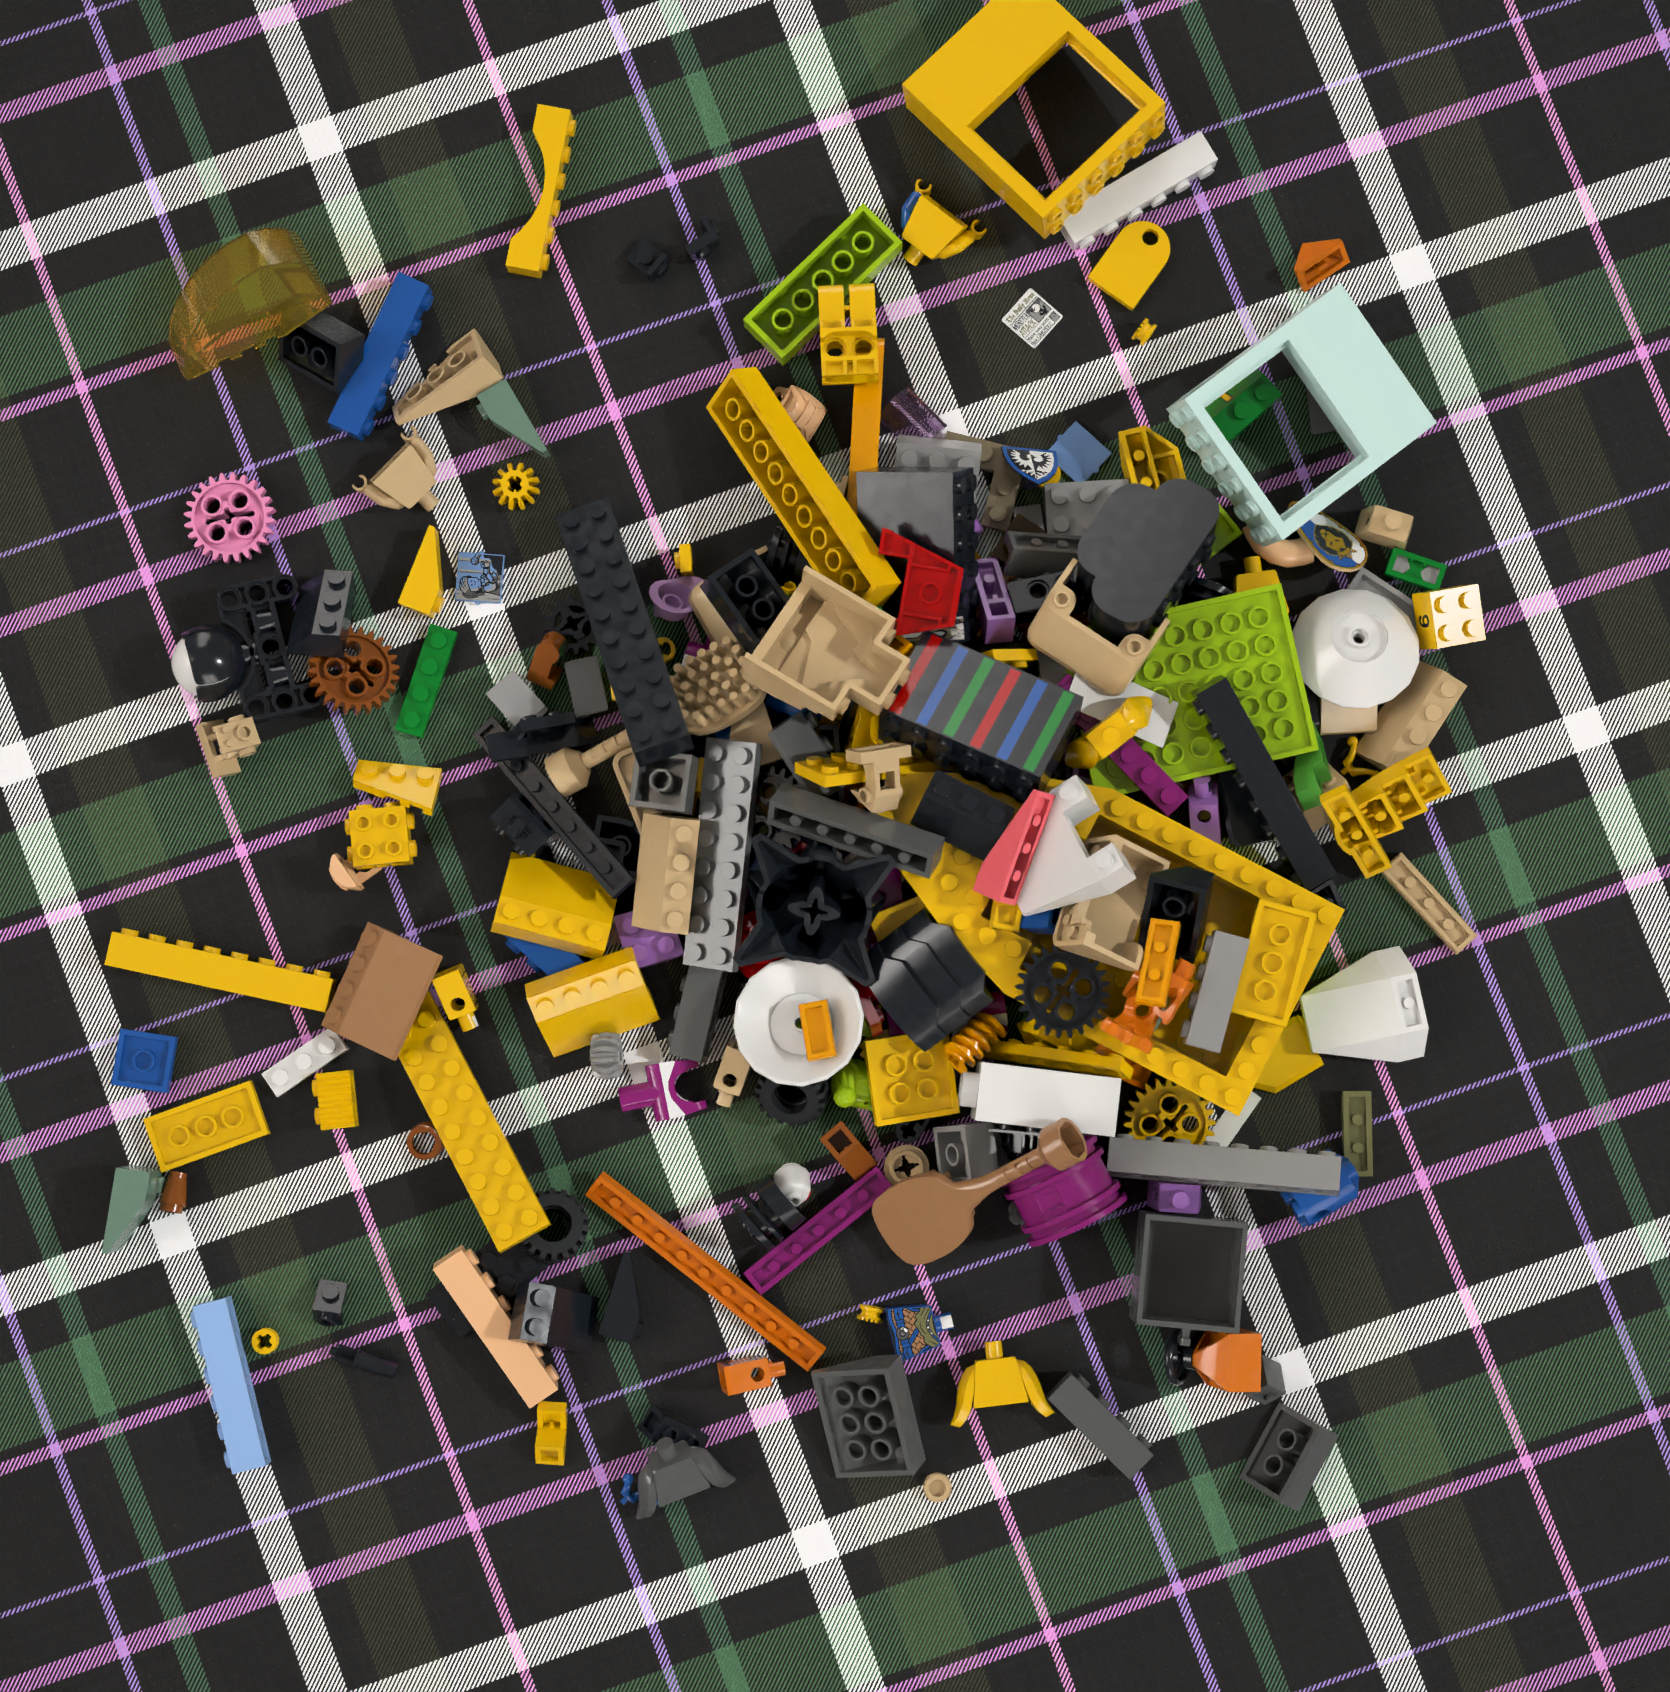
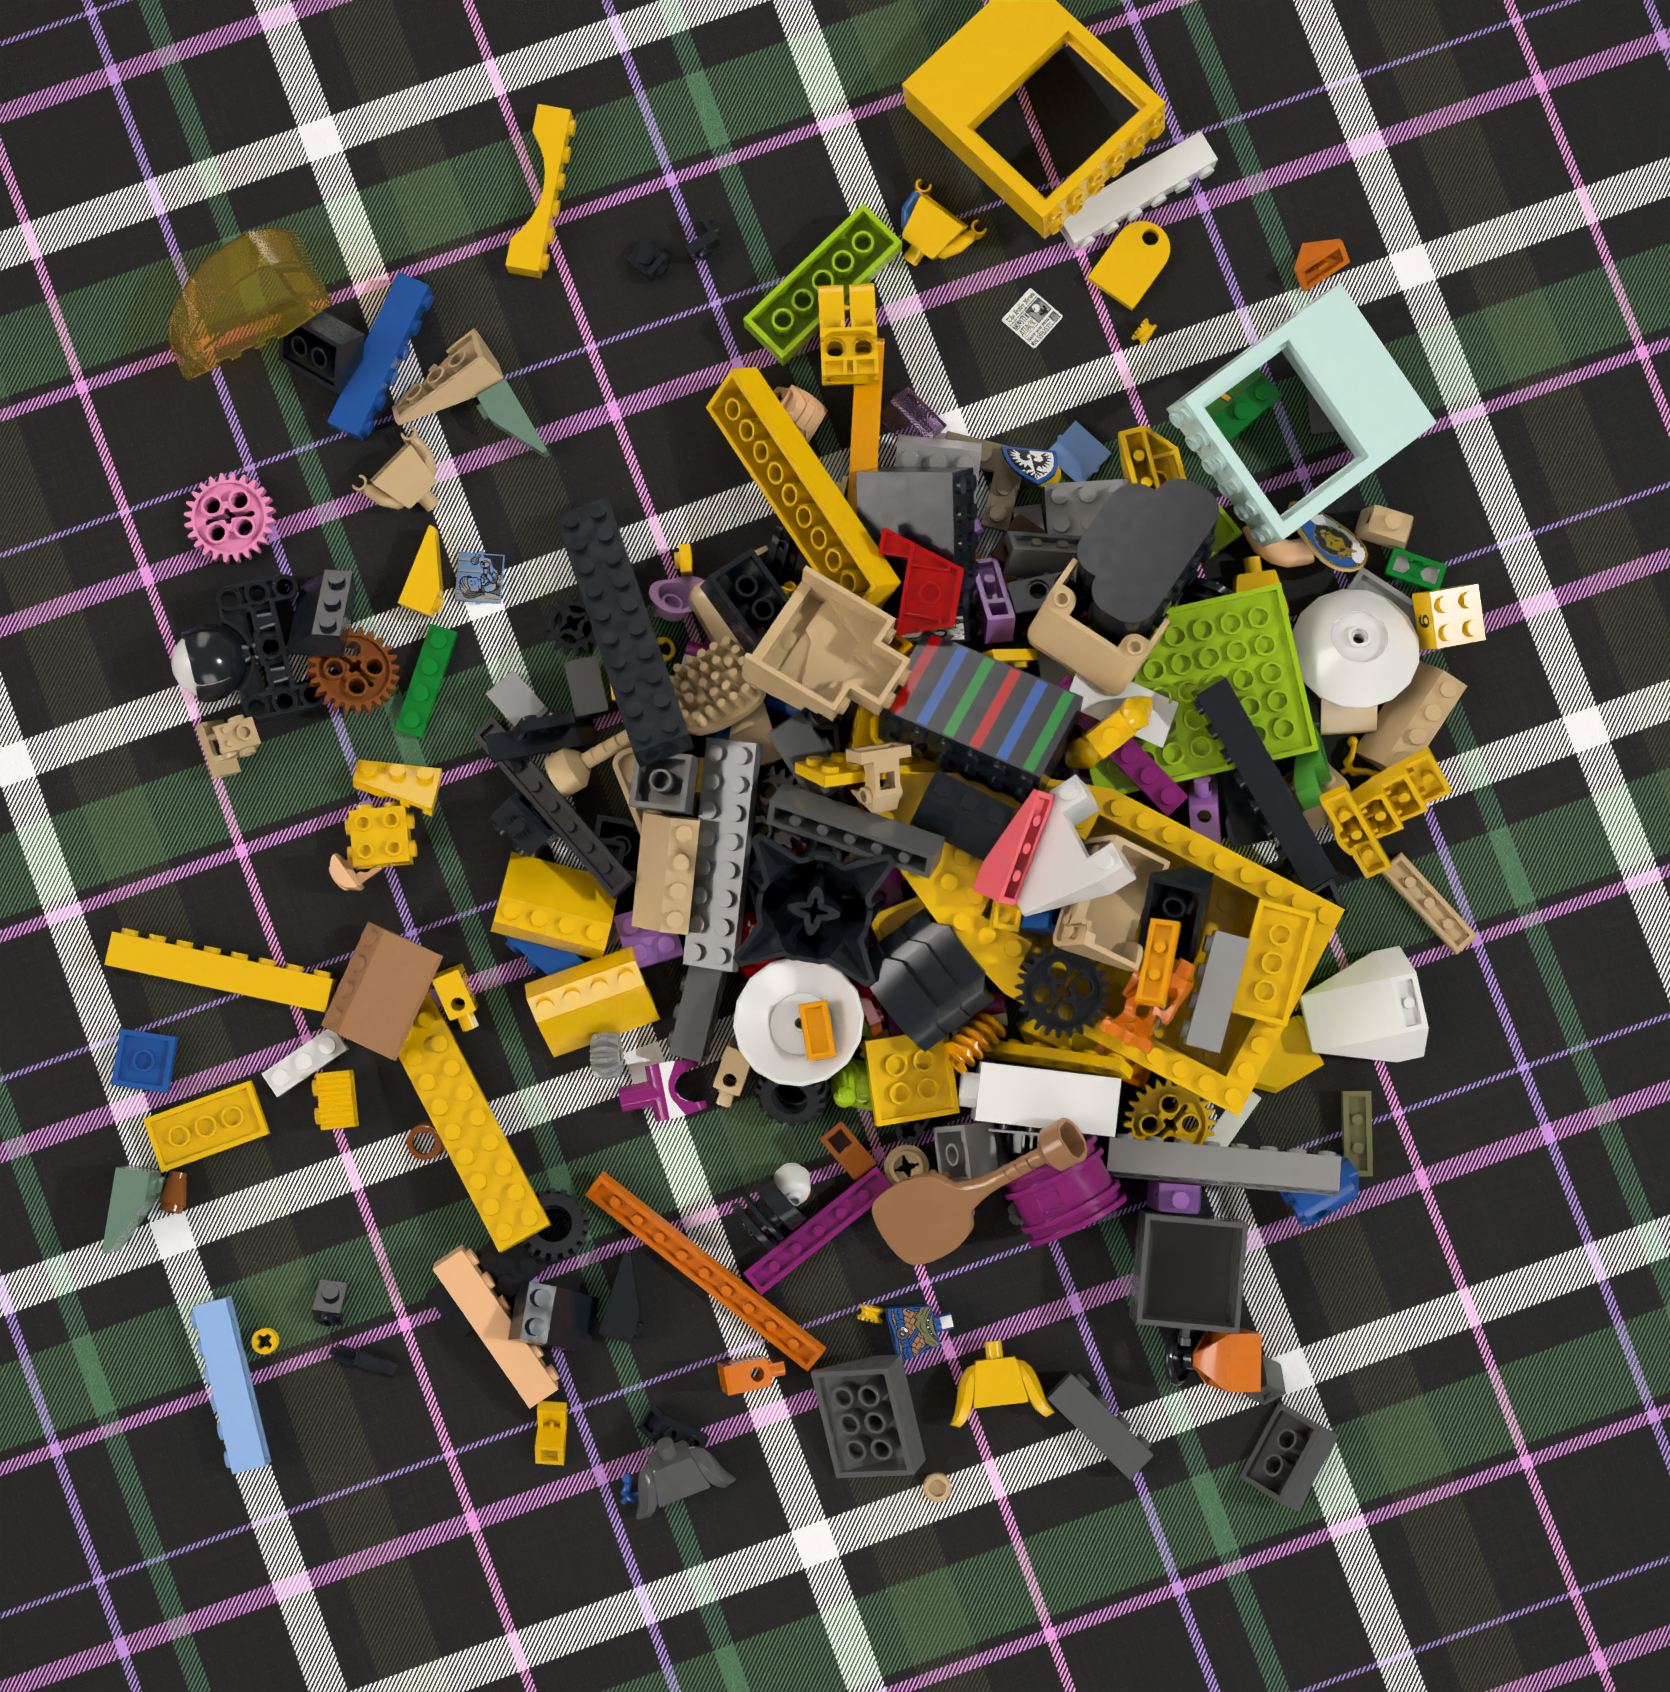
(505, 490): yellow gear -> none
(543, 665): dark orange leg -> none

